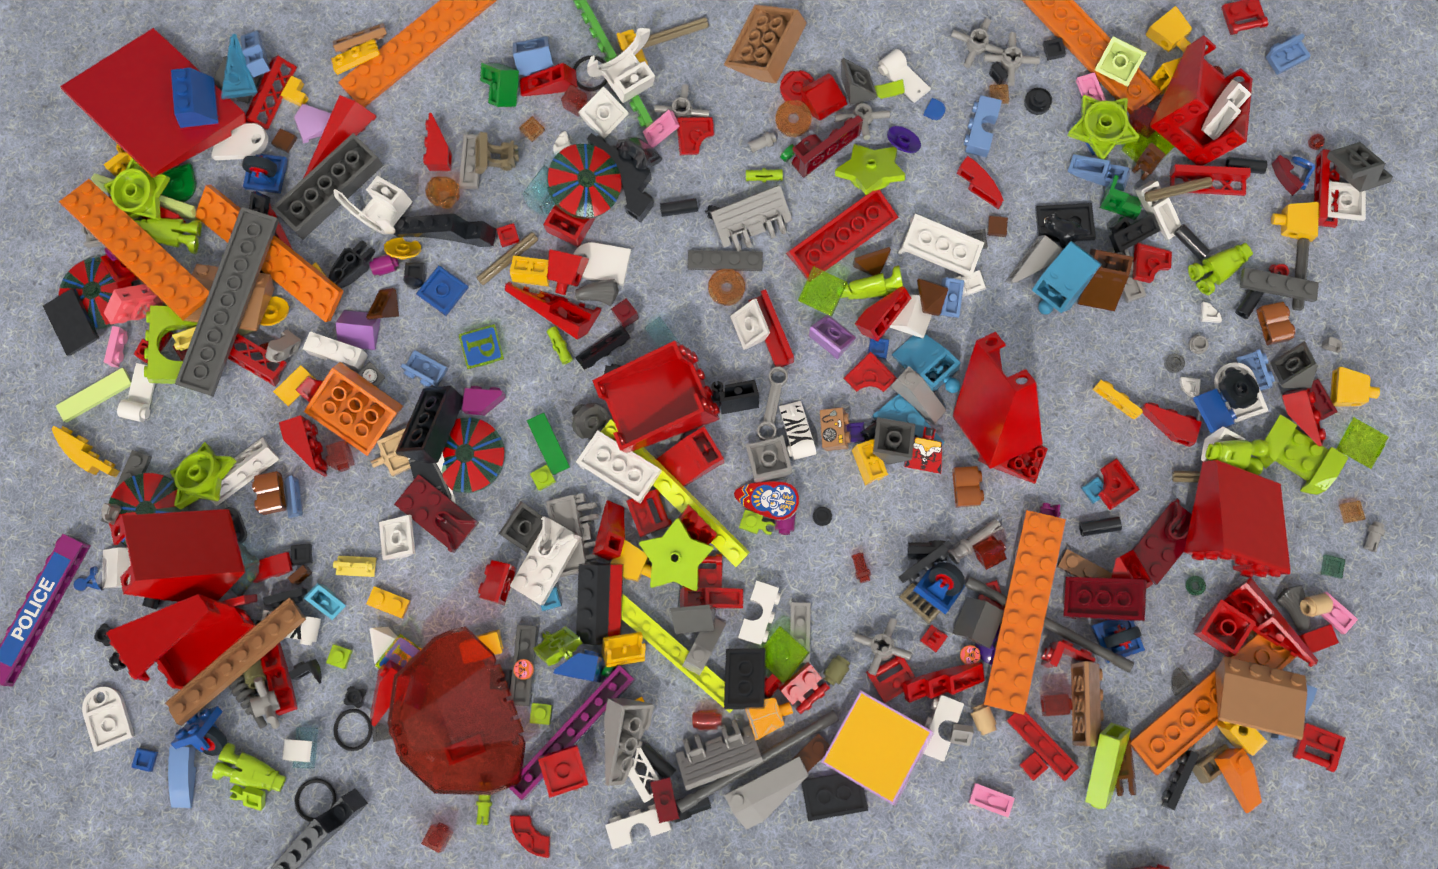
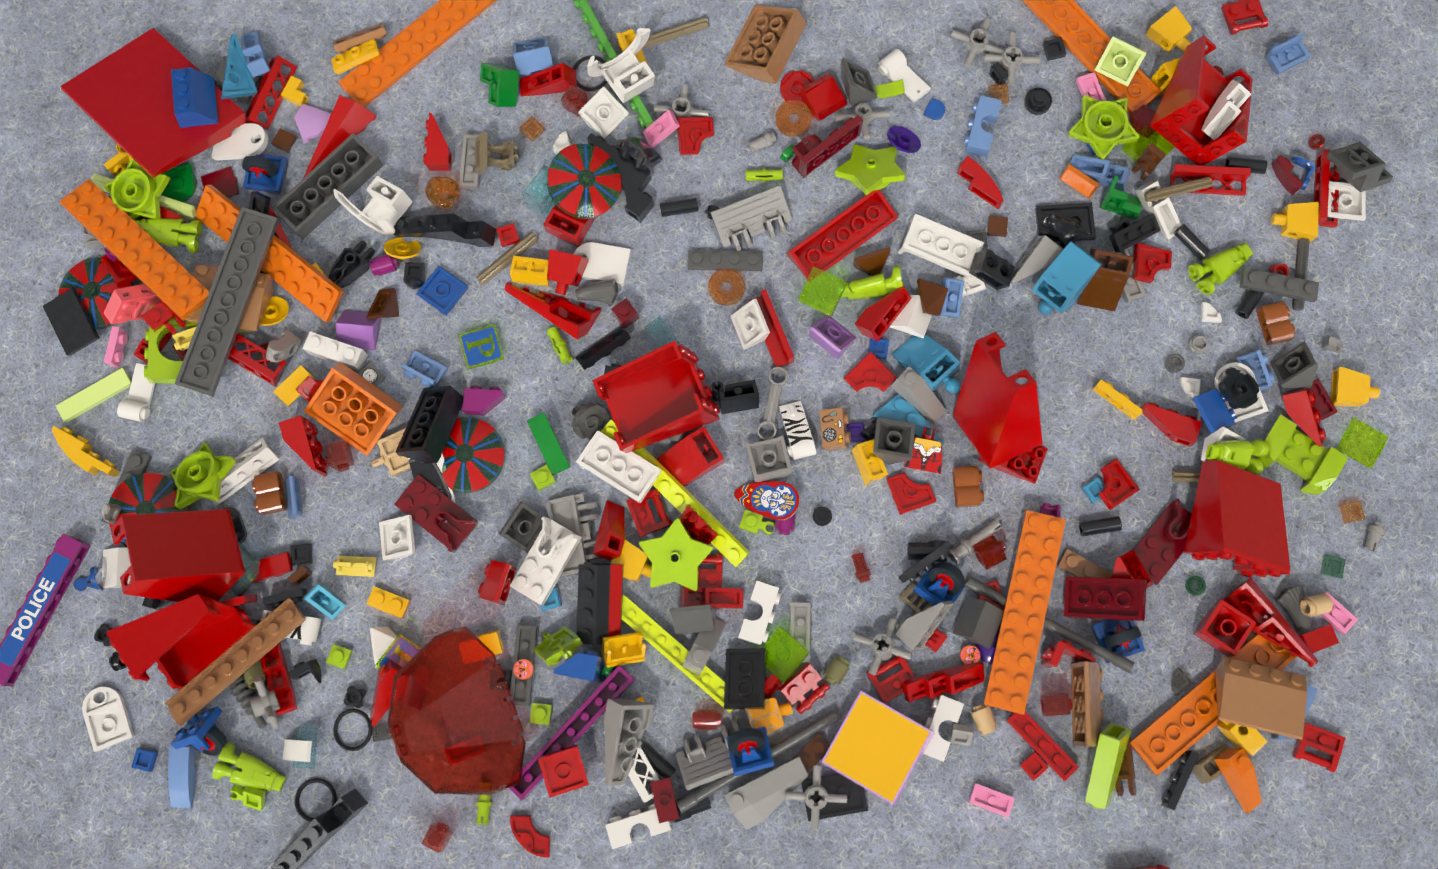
(160, 316): none -> red hinge
(223, 181): none -> dark red piece
(749, 750): none -> plate
(815, 807): none -> light grey bar
(909, 495): none -> red tile
(919, 628): none -> light grey slope
(992, 269): none -> black brick
(1079, 181): none -> orange tile

